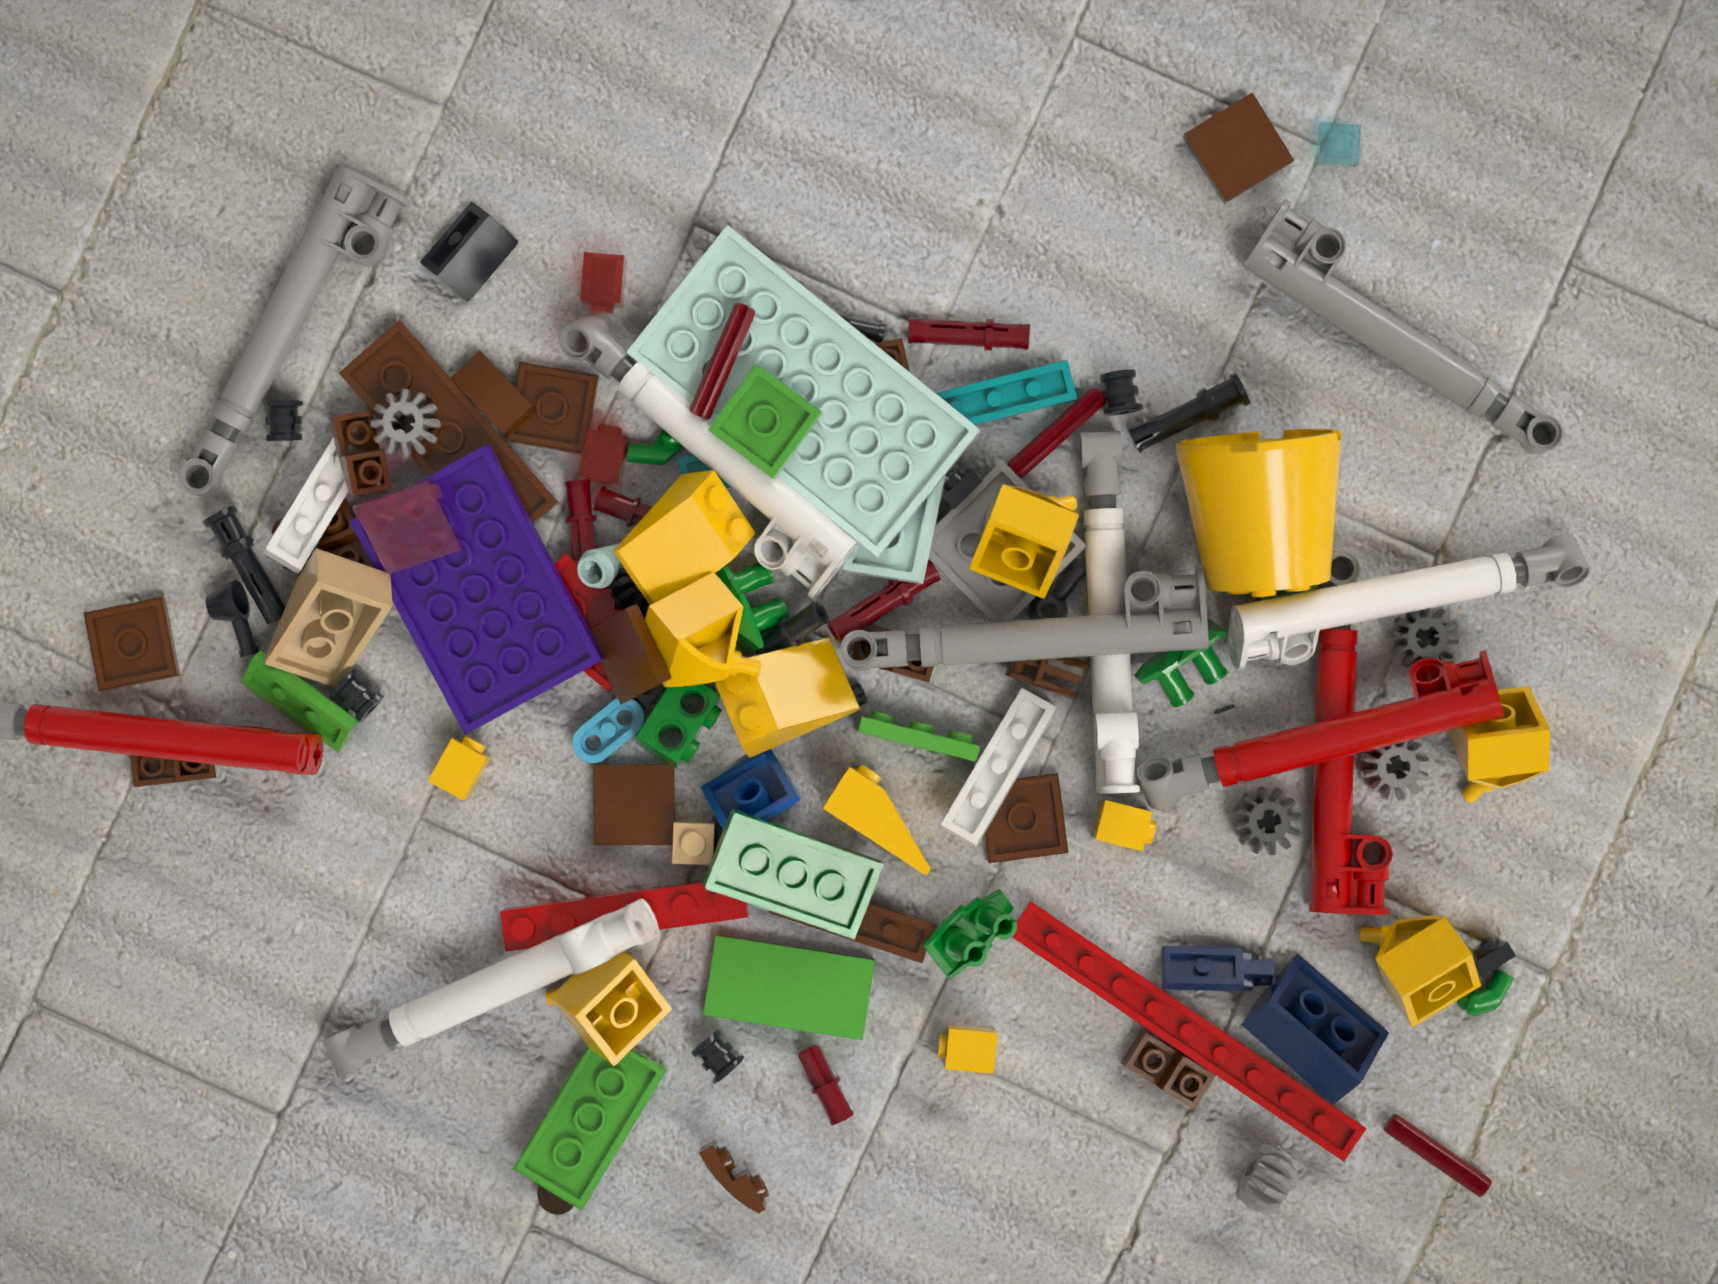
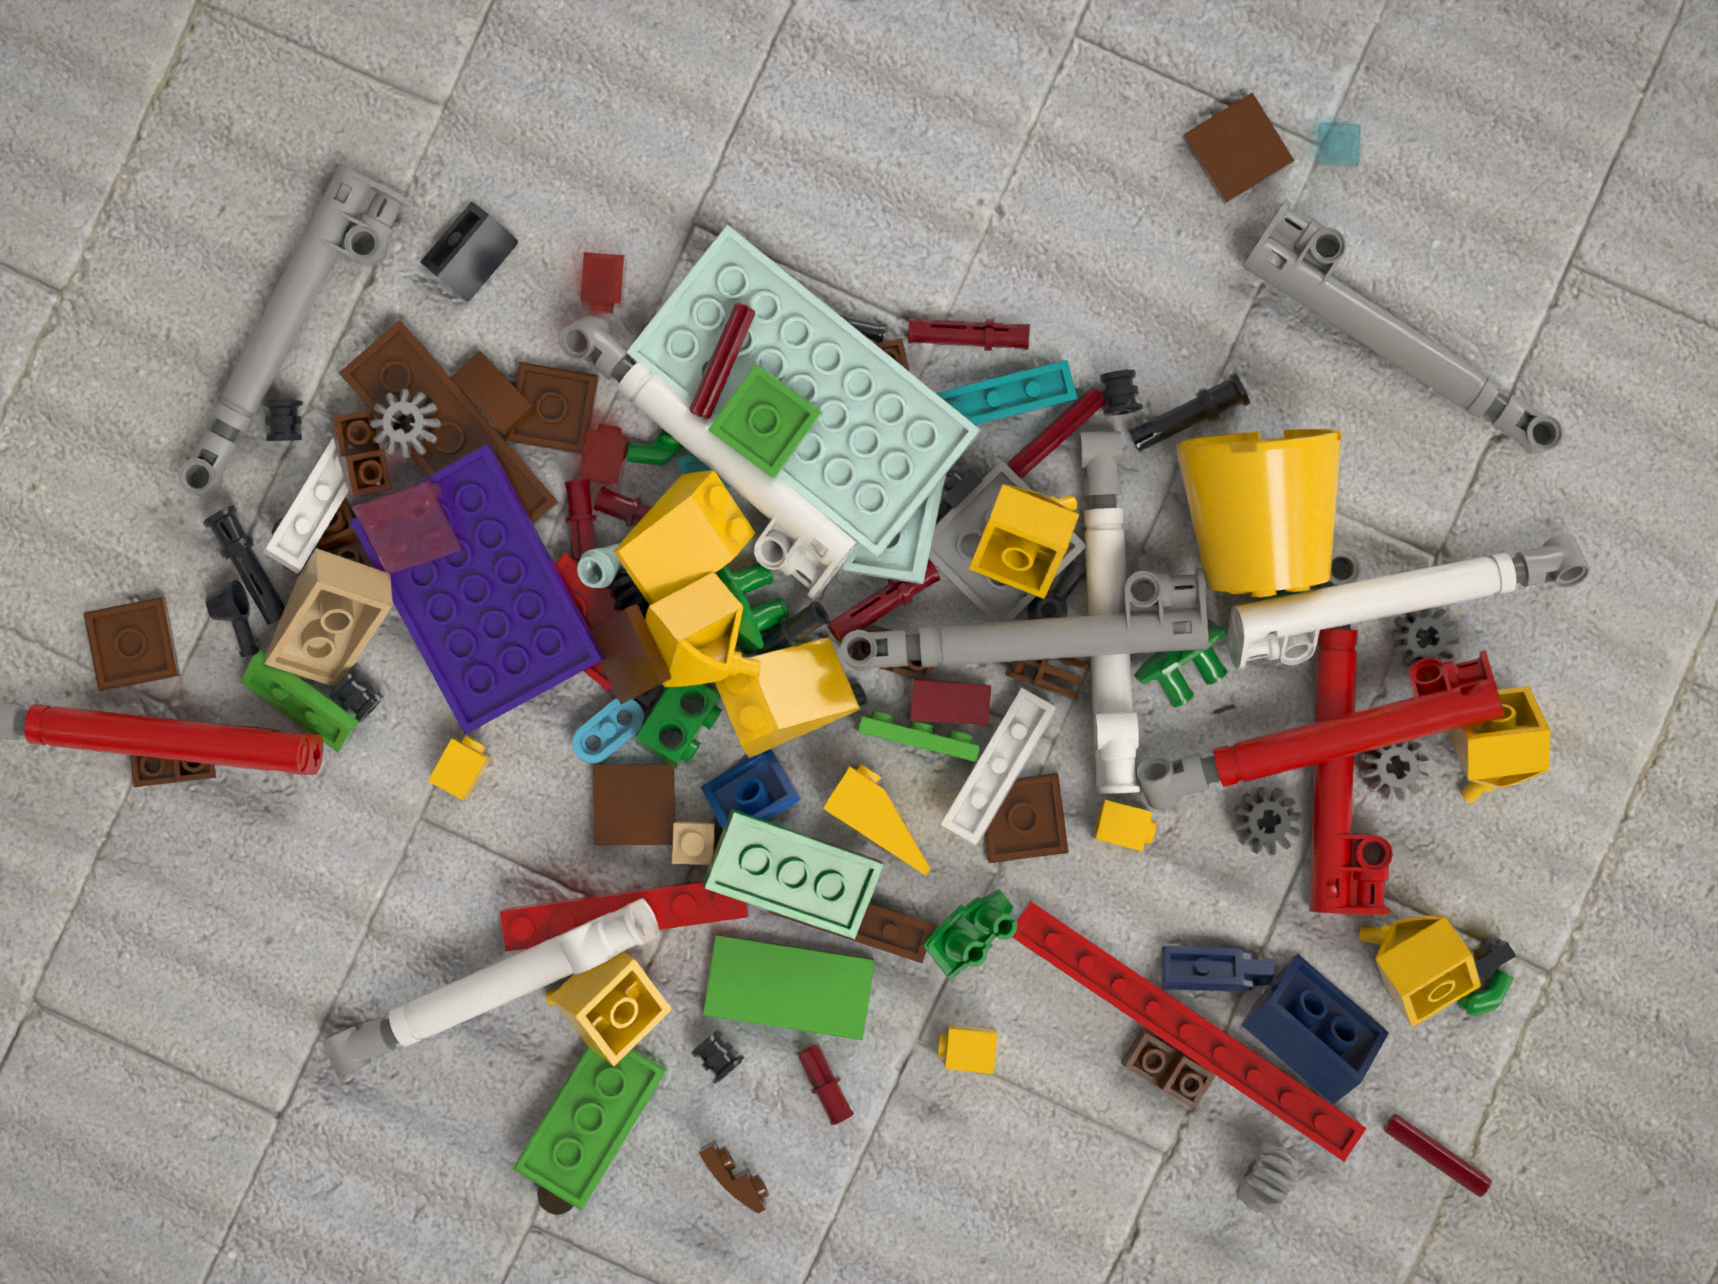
(949, 702): none -> dark red tile

